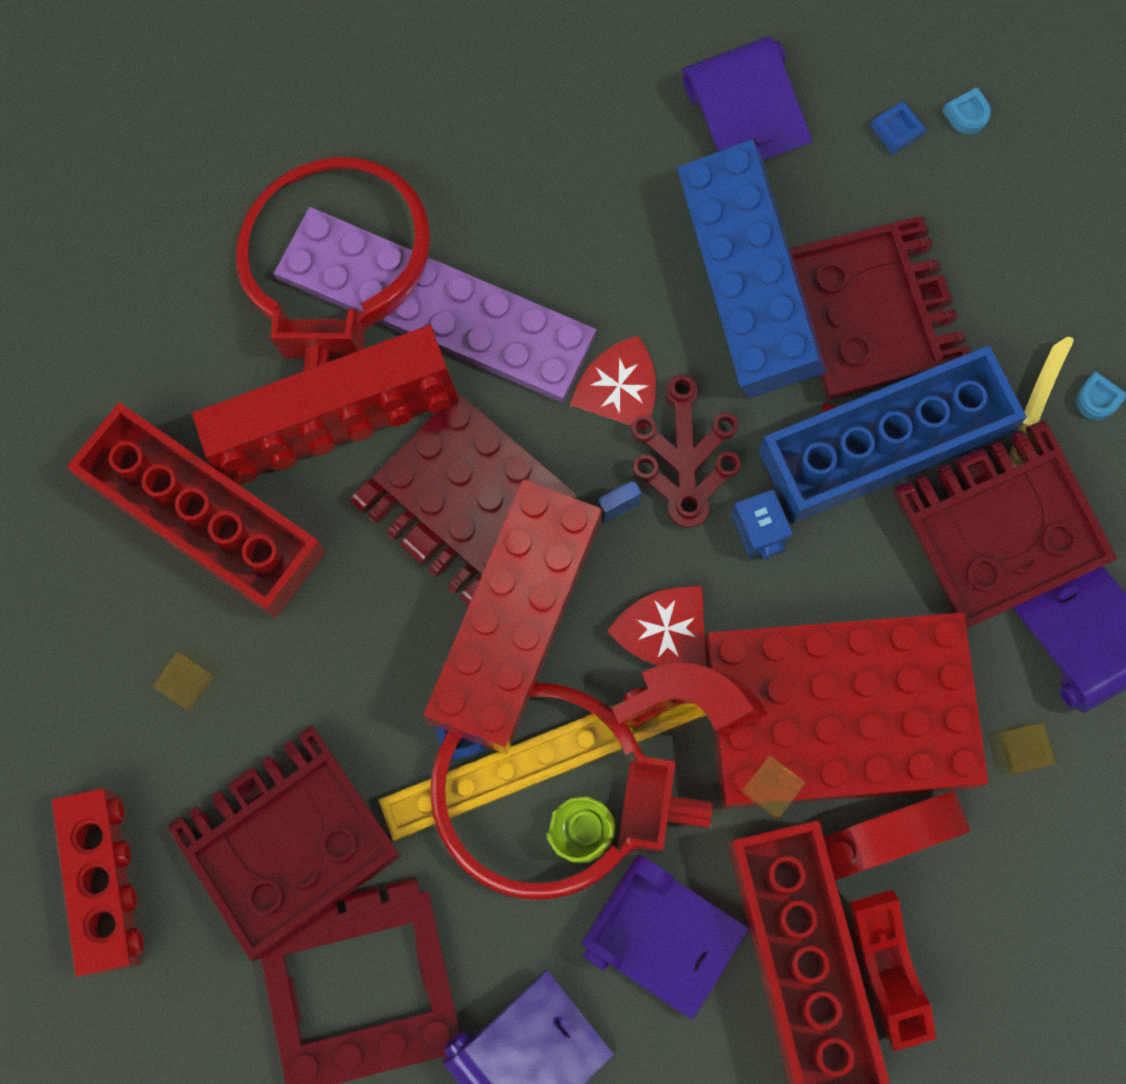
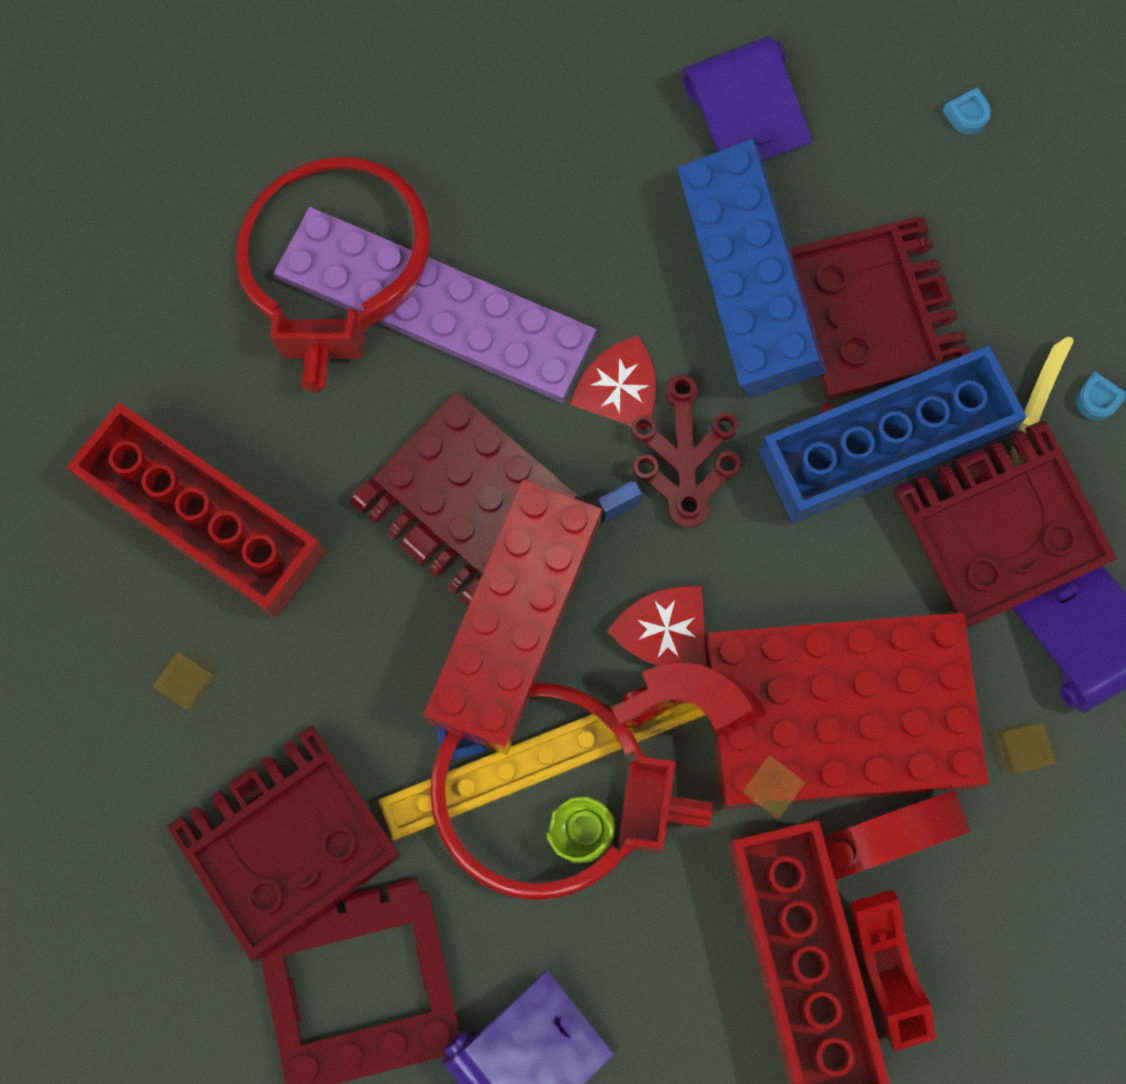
(73, 820): red brick -> none
(326, 406): red brick -> none
(658, 933): dark purple door -> none
(762, 525): blue brick -> none
(898, 127): blue tile -> none

